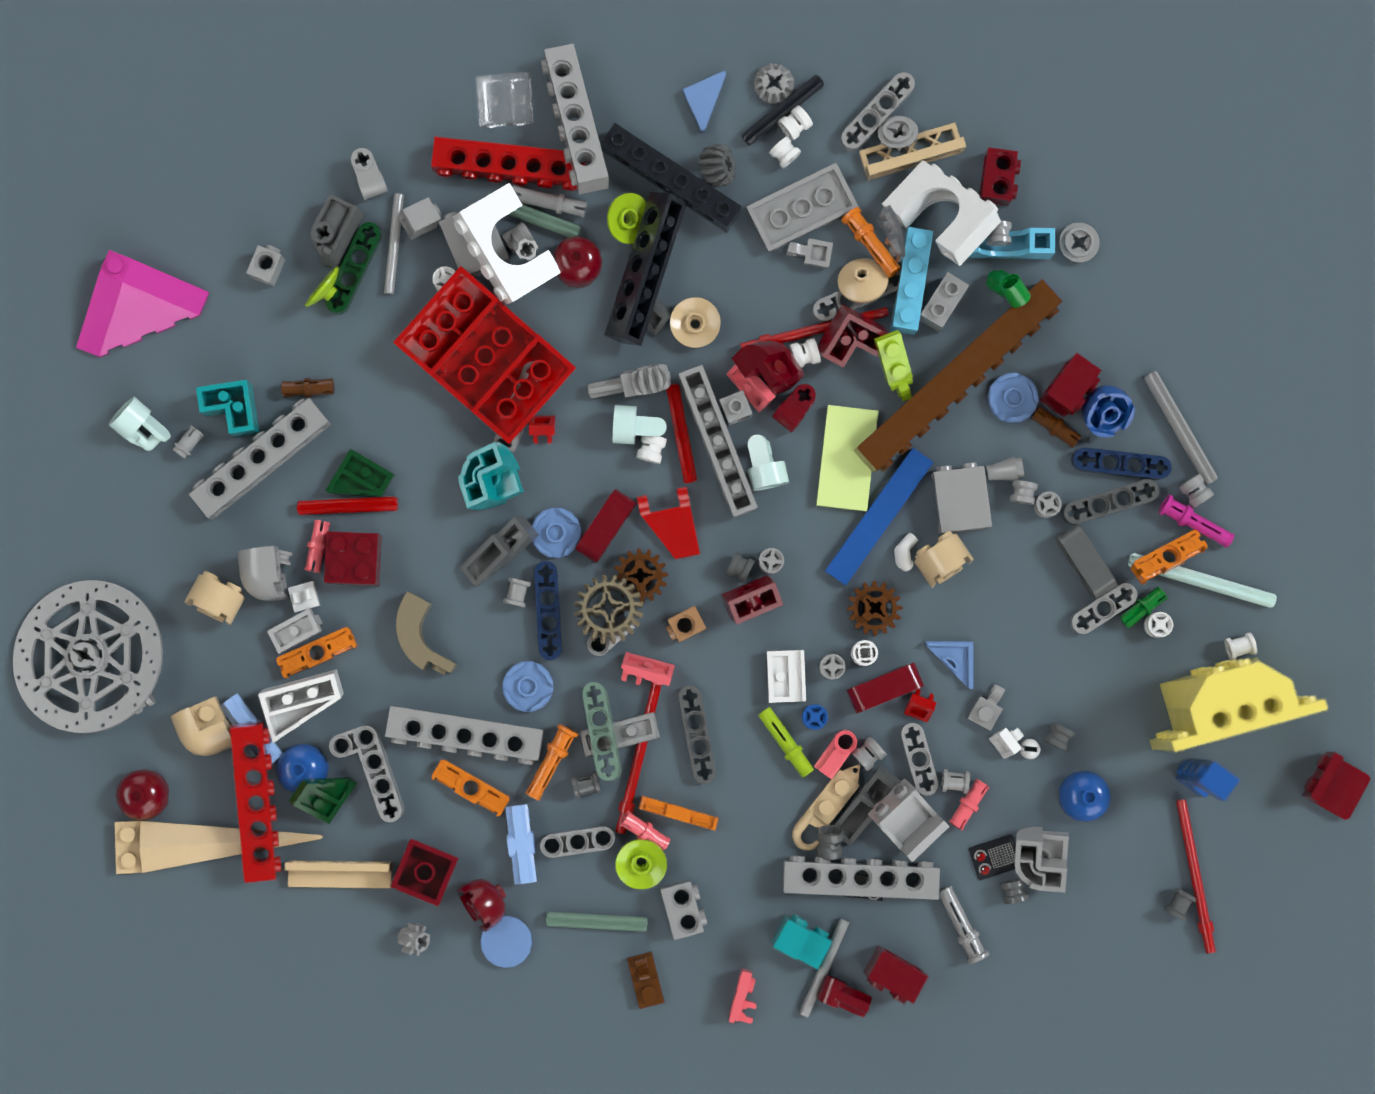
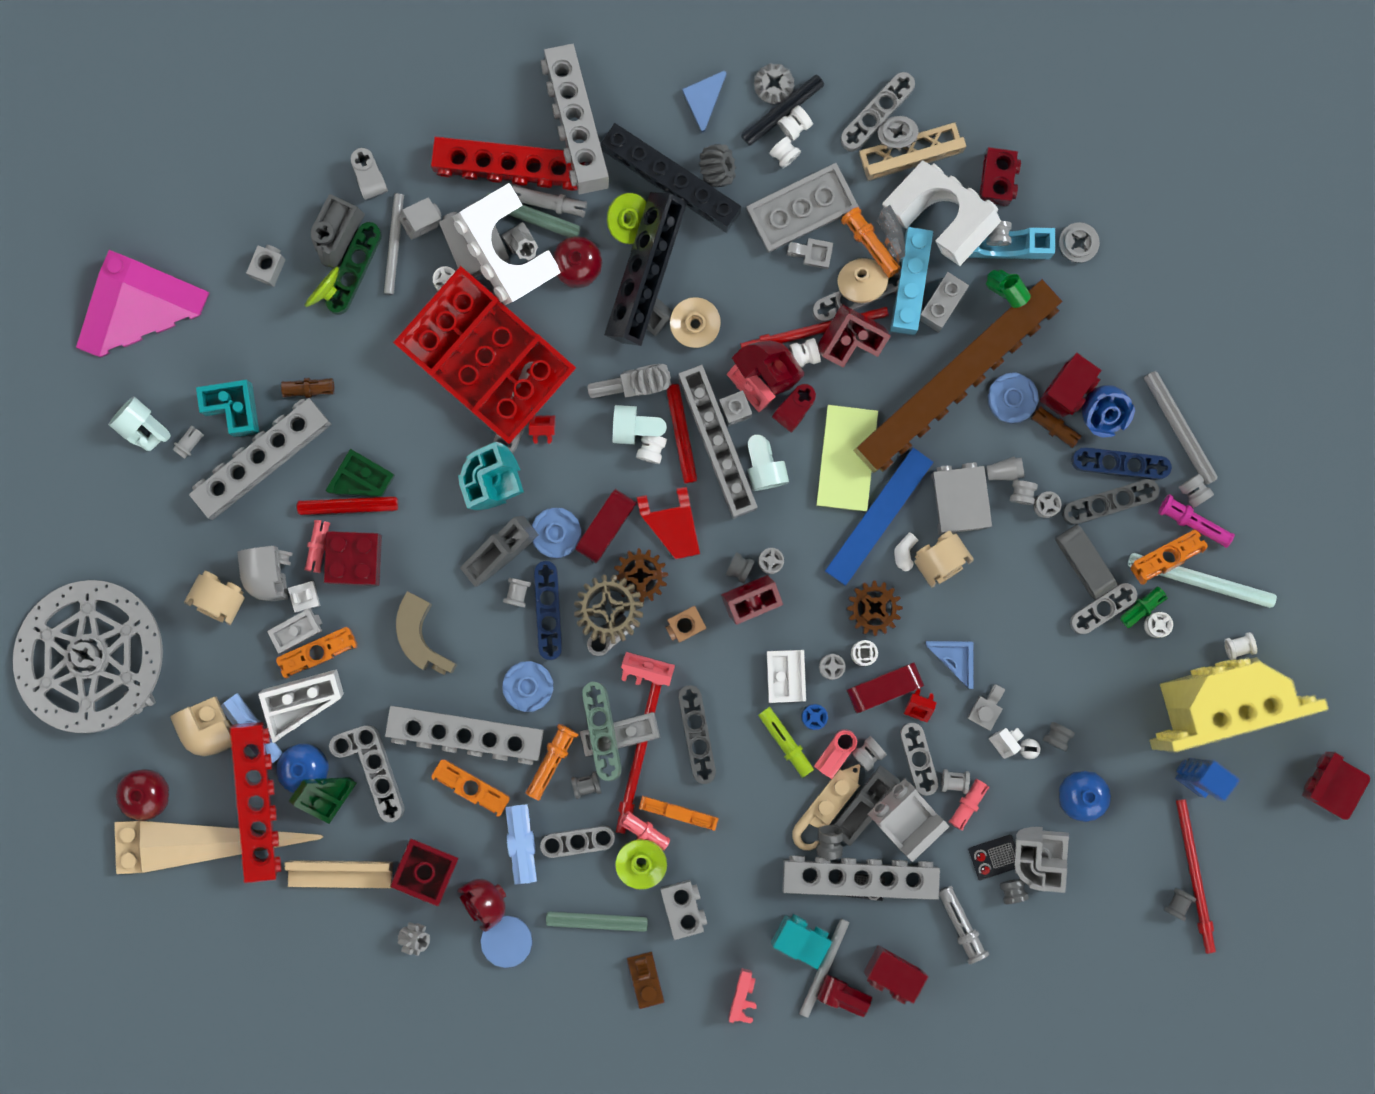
(504, 99): clear slope -> none
(895, 363): lime hinge -> none

